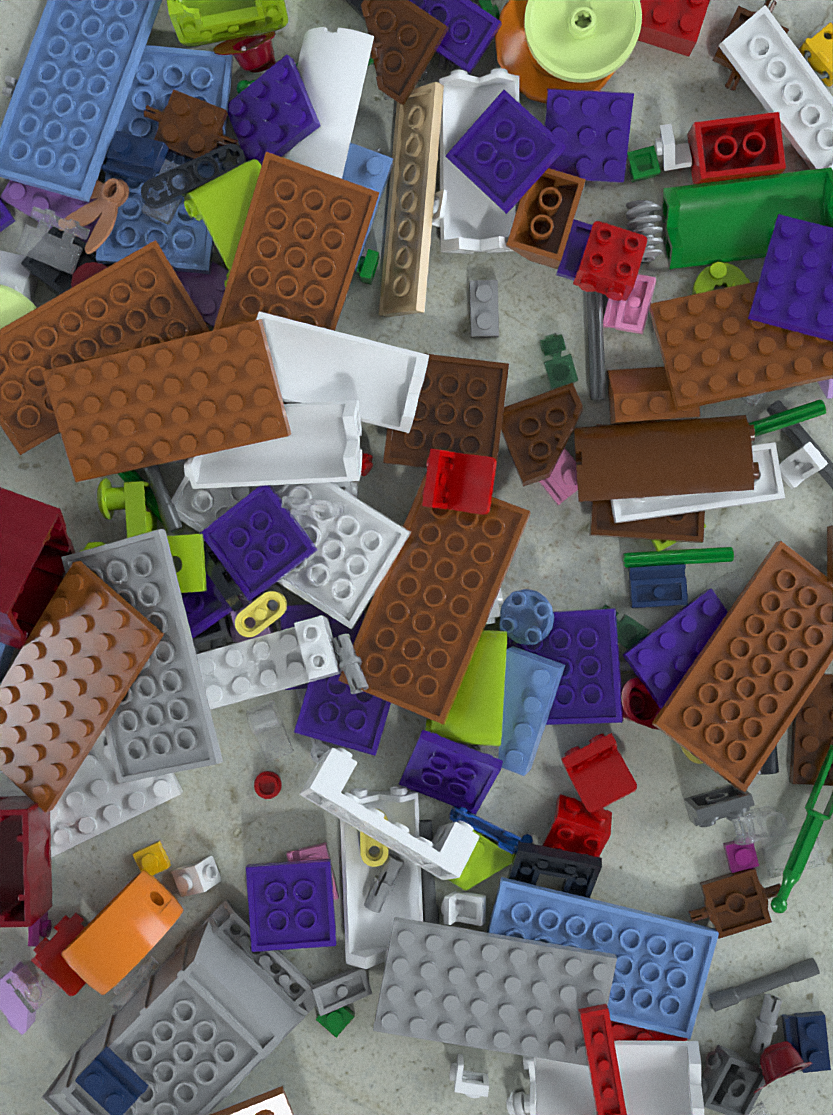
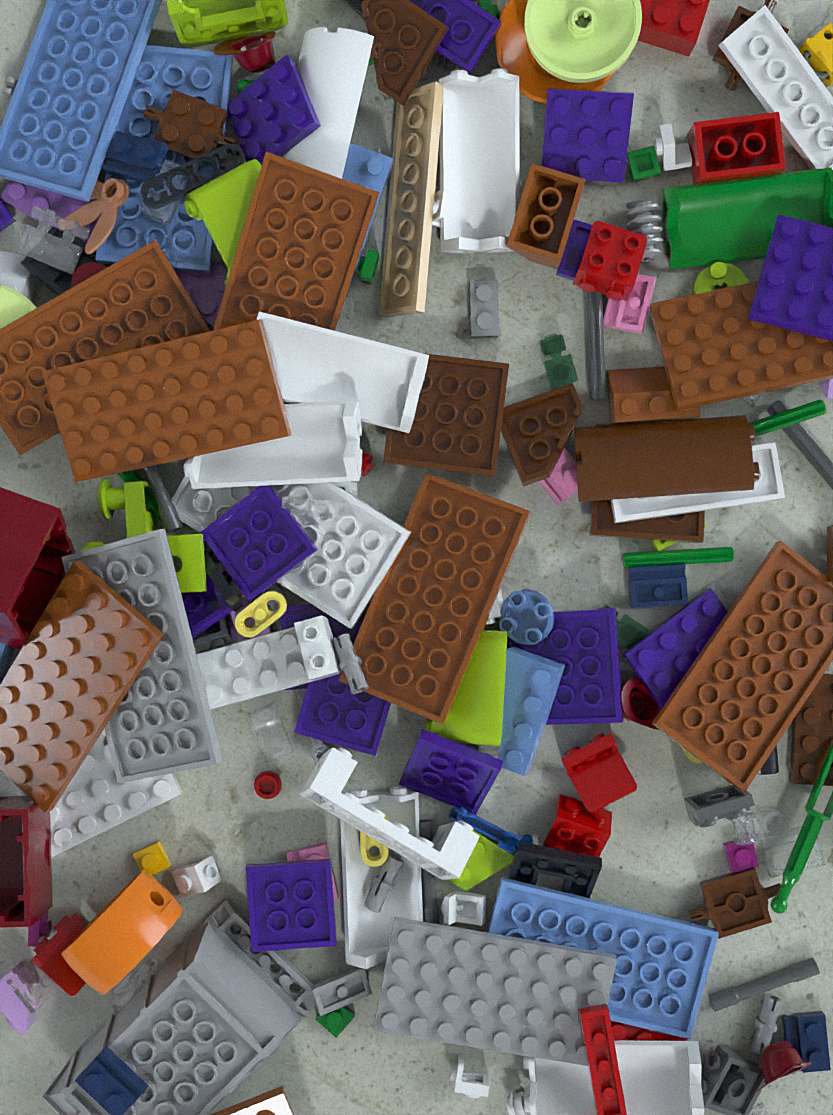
(459, 481): red bracket -> none
(505, 151): dark purple plate -> none
(801, 465): white bracket -> none

